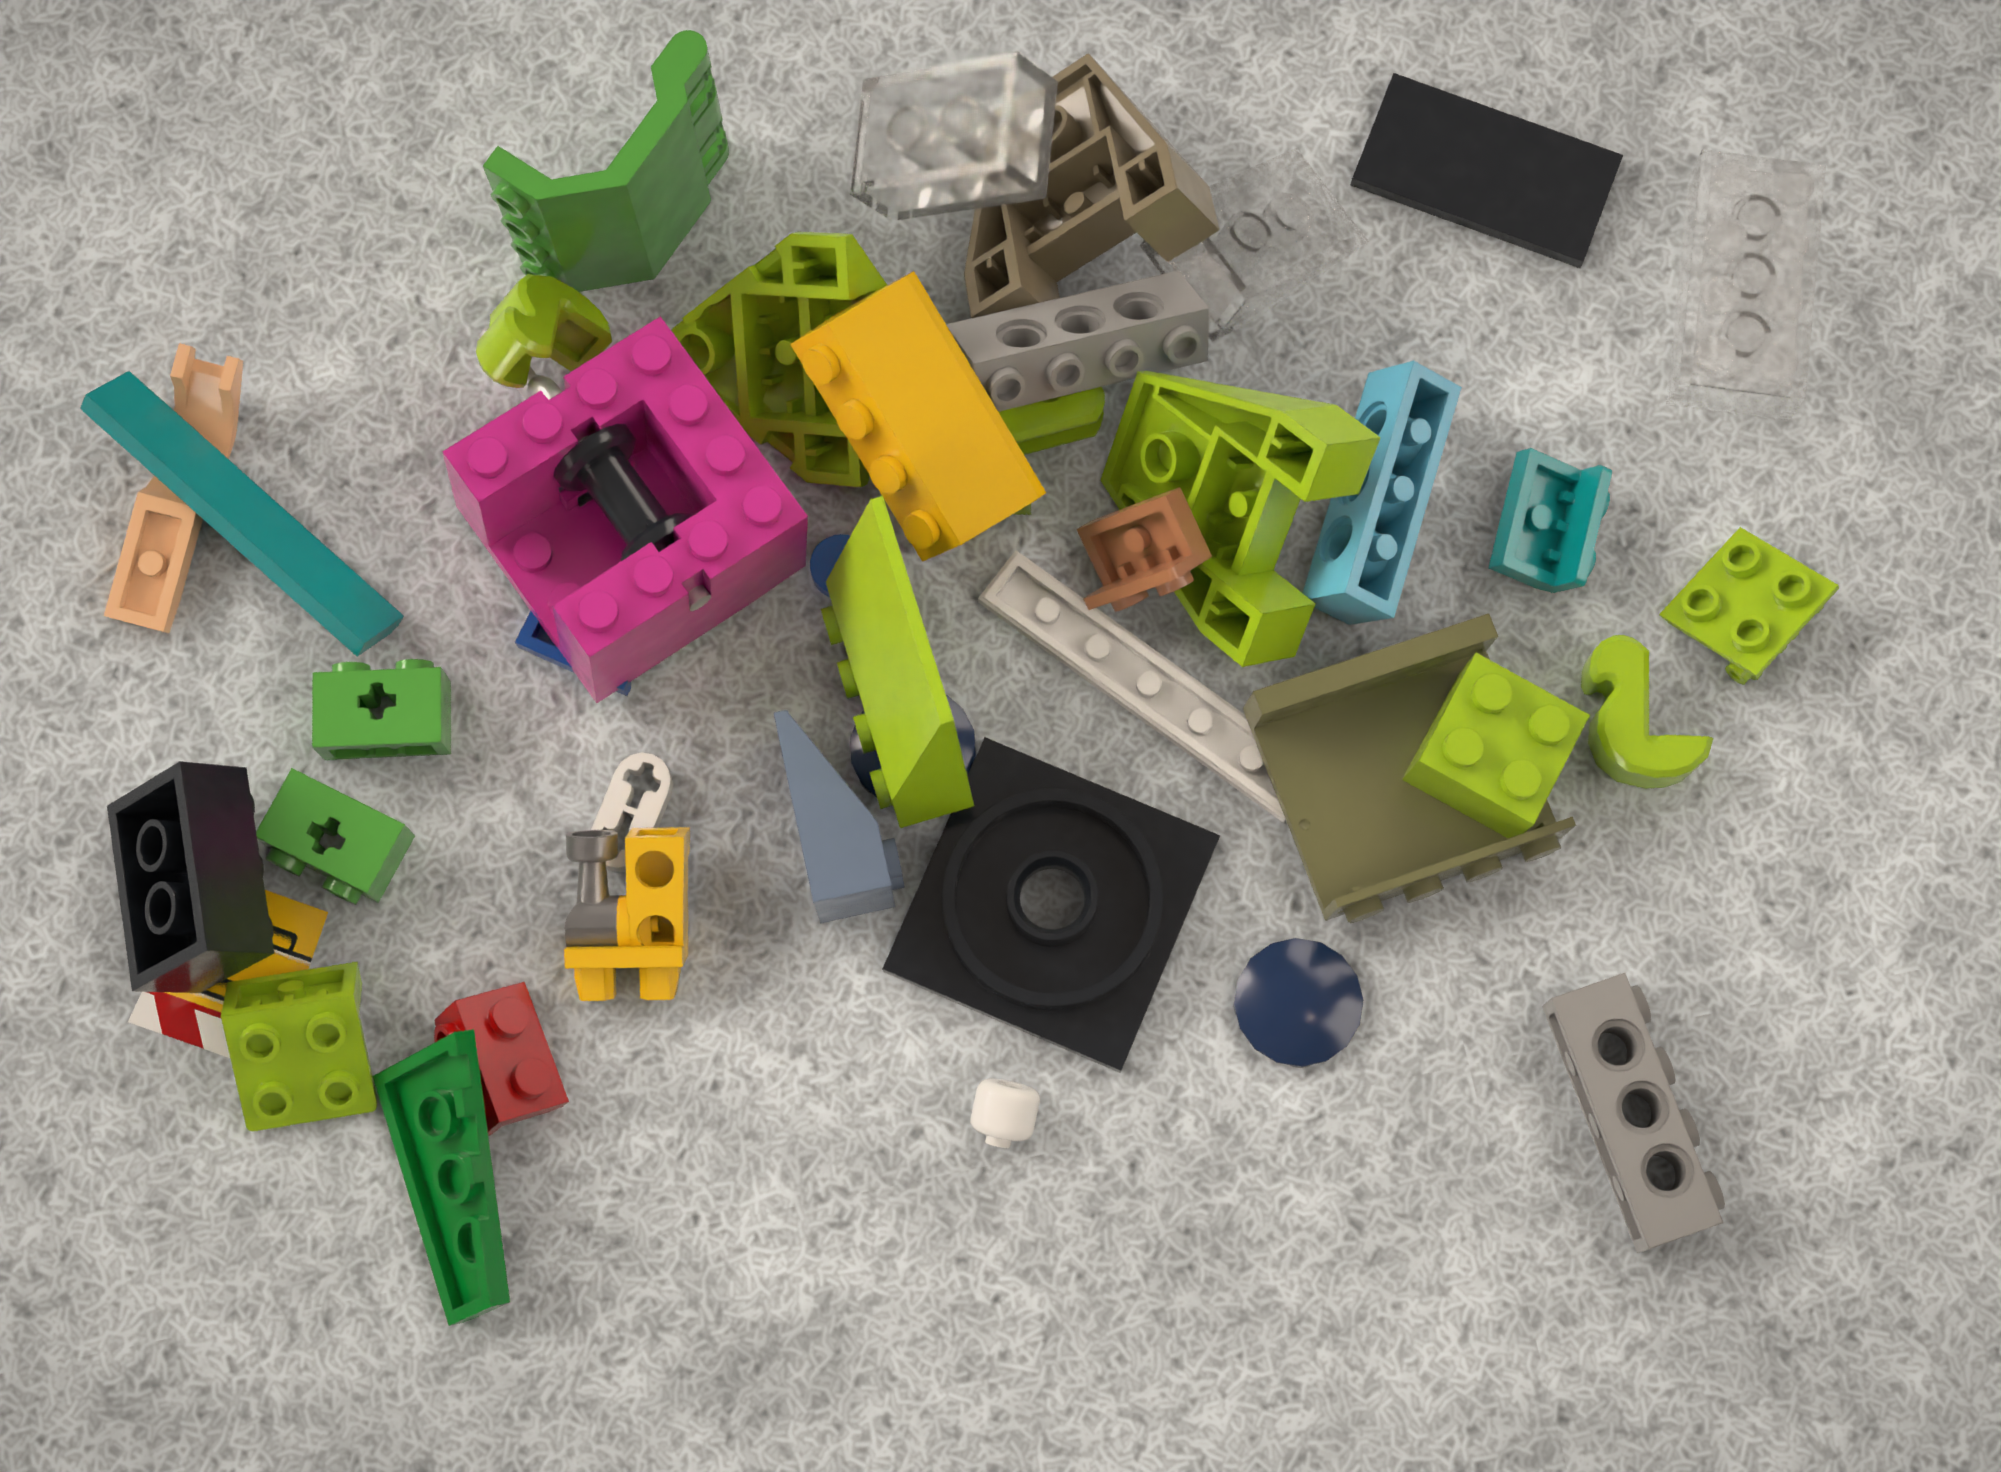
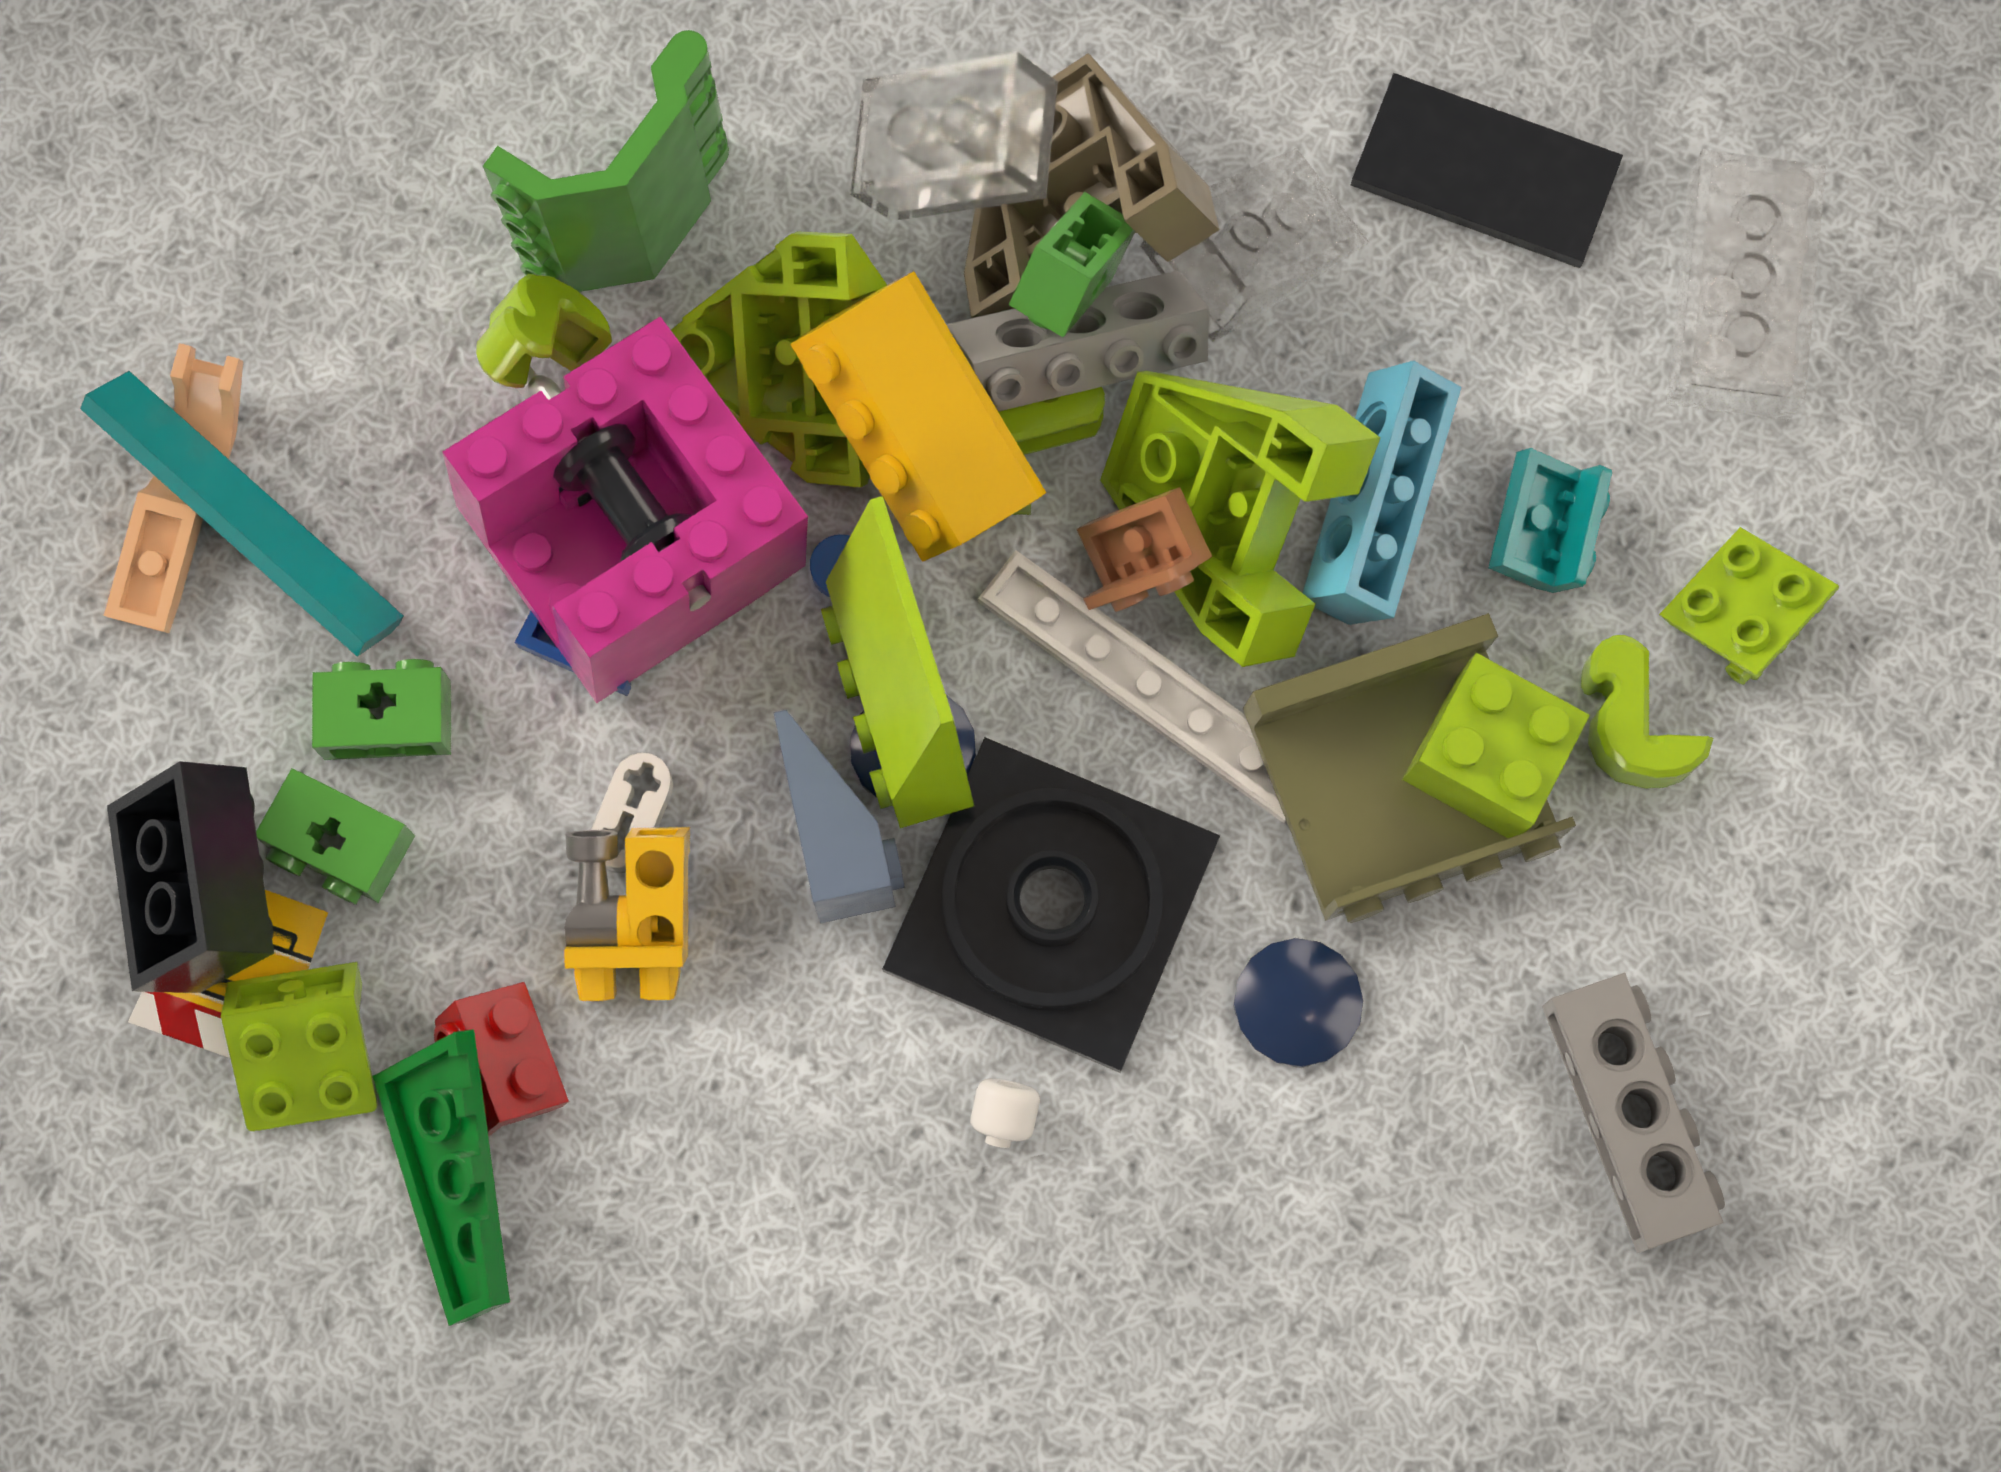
(1072, 265): none -> bright green brick

